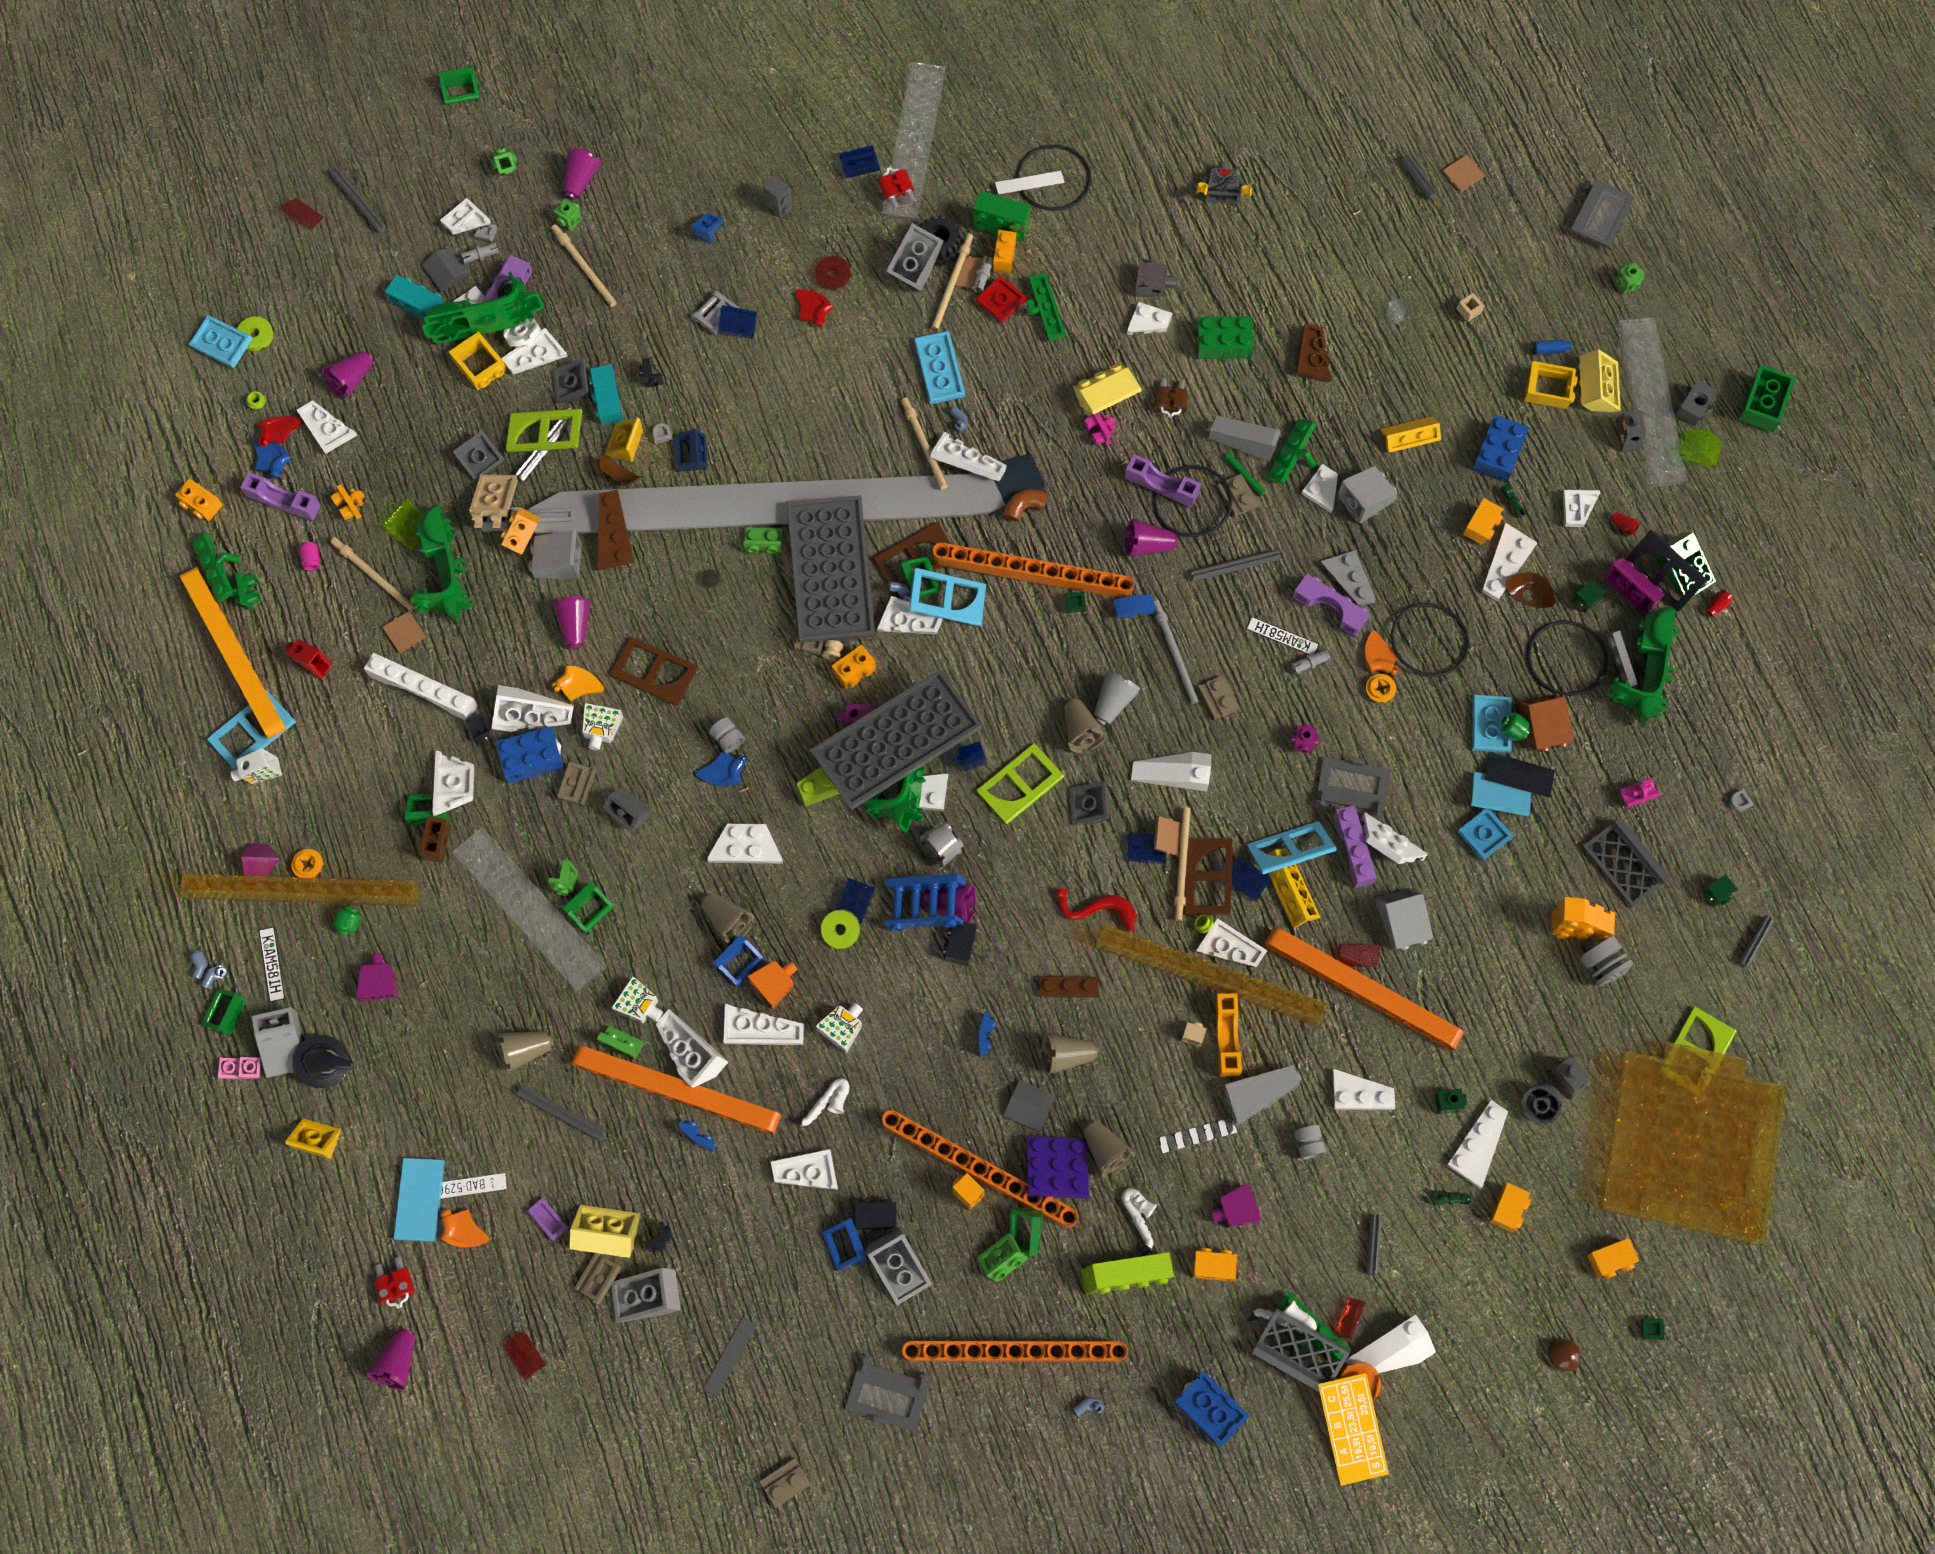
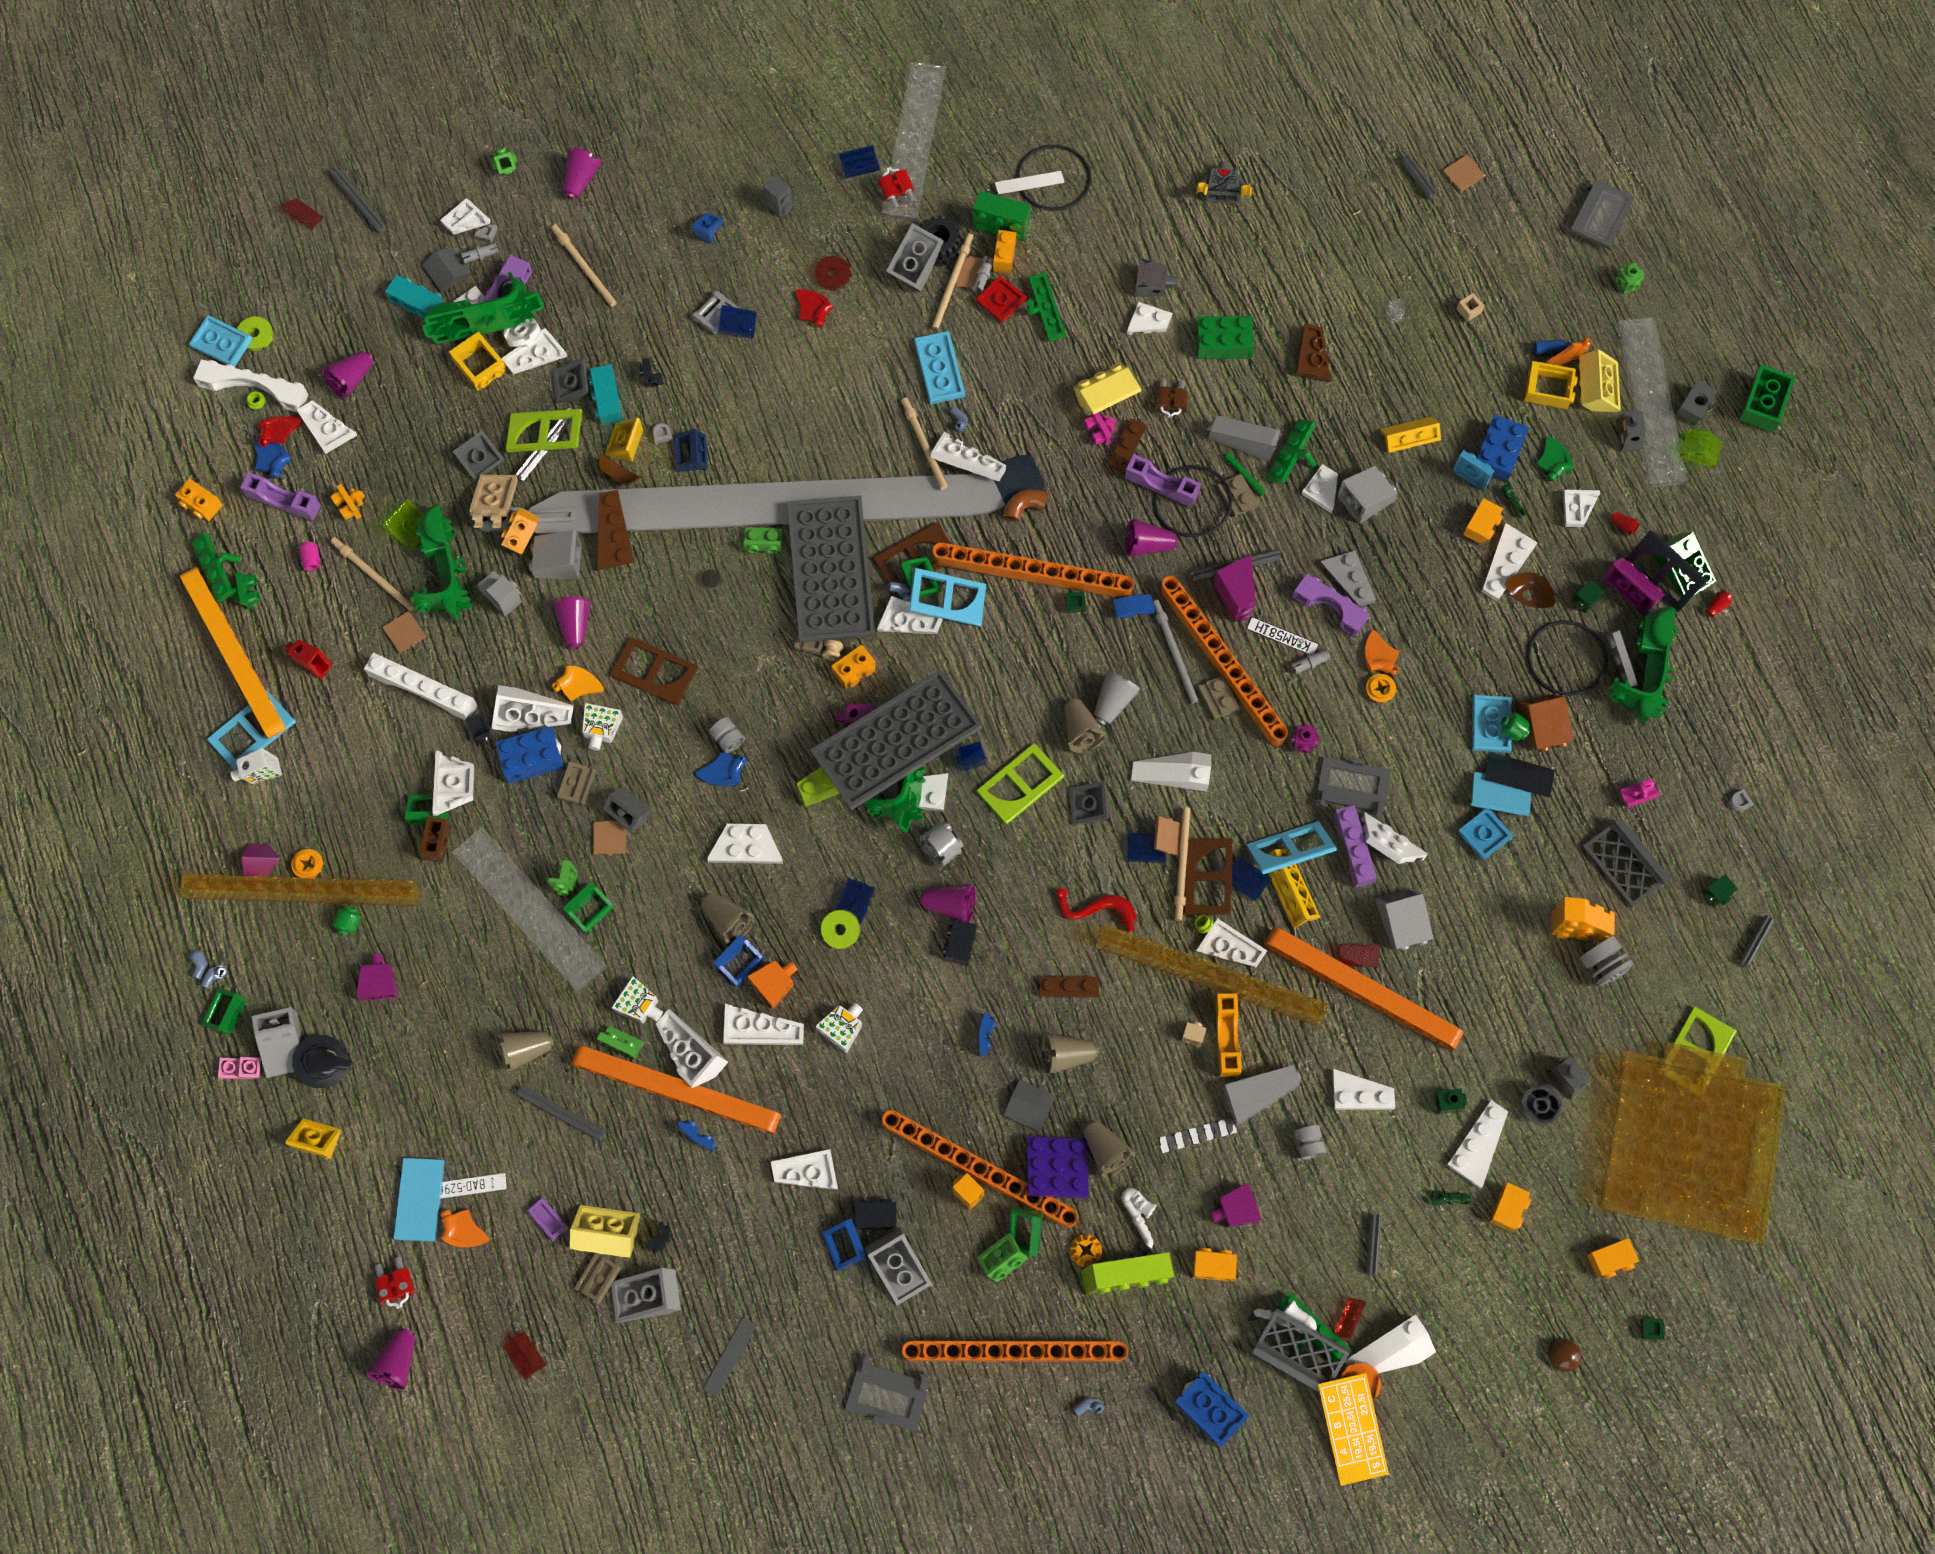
(217, 376): none -> white arch
(271, 964): sticker -> none
(456, 78): green tile -> none
(500, 592): none -> light grey brick
(567, 214): bright green brick -> none
(609, 838): none -> medium nougat piece
(785, 1483): dark tan plate -> none
(834, 1095): white piece -> none
(916, 884): blue fence -> none
(1087, 1260): none -> light orange gear
(1127, 445): none -> reddish brown plate
(1224, 669): none -> orange beam
(1236, 588): none -> magenta slope
(1419, 671): black piece -> none
(1473, 470): none -> dark azure plate
(1555, 459): none -> green arm
(1571, 353): none -> orange arm

